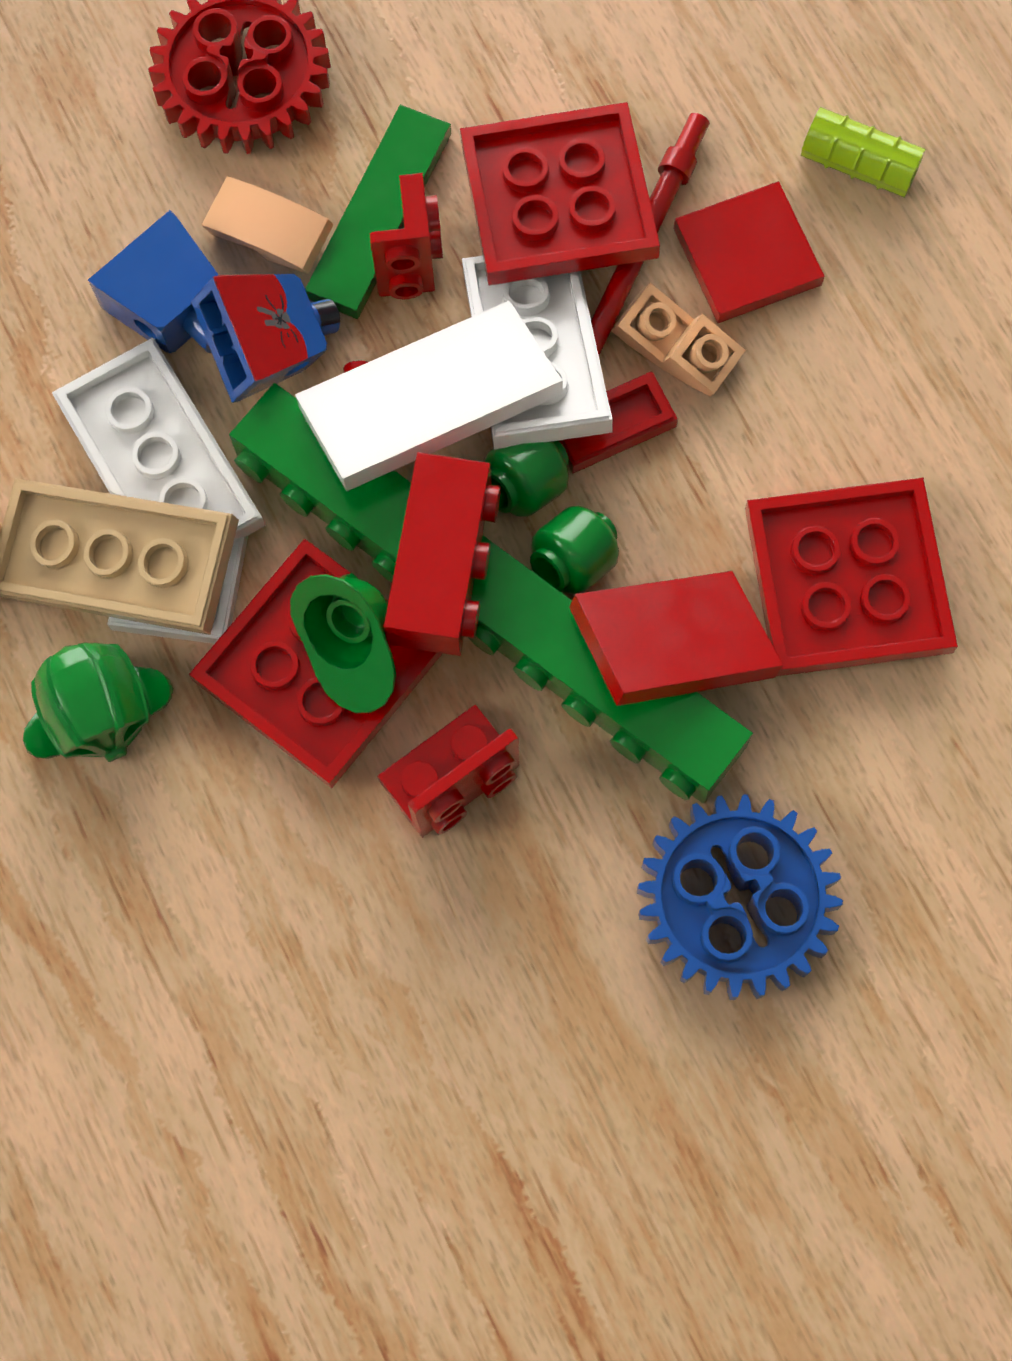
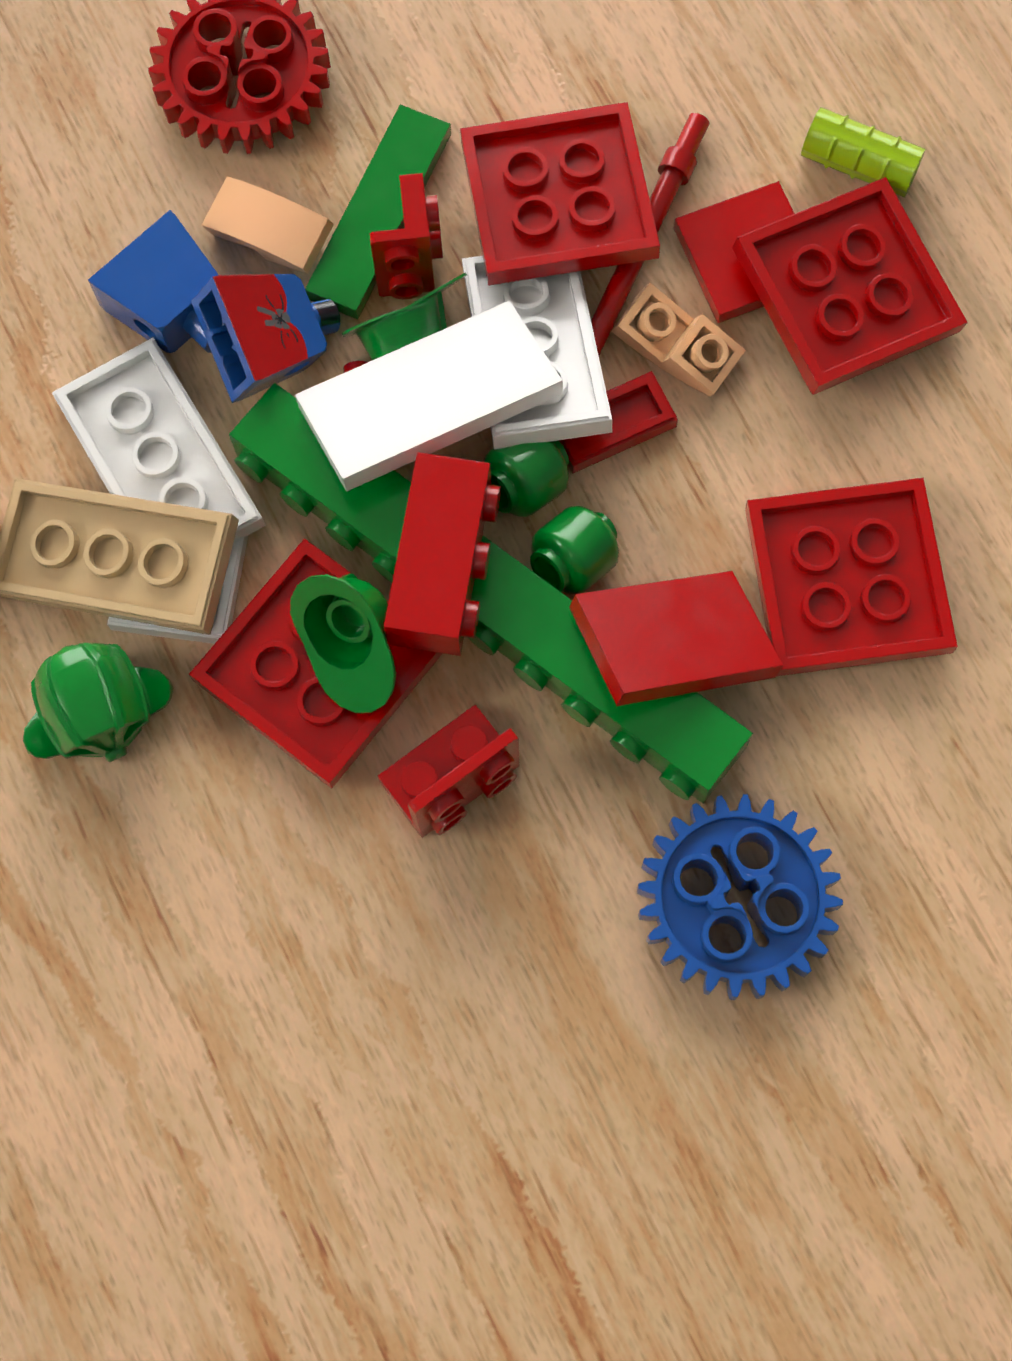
(403, 325): none -> green piece
(849, 285): none -> red plate

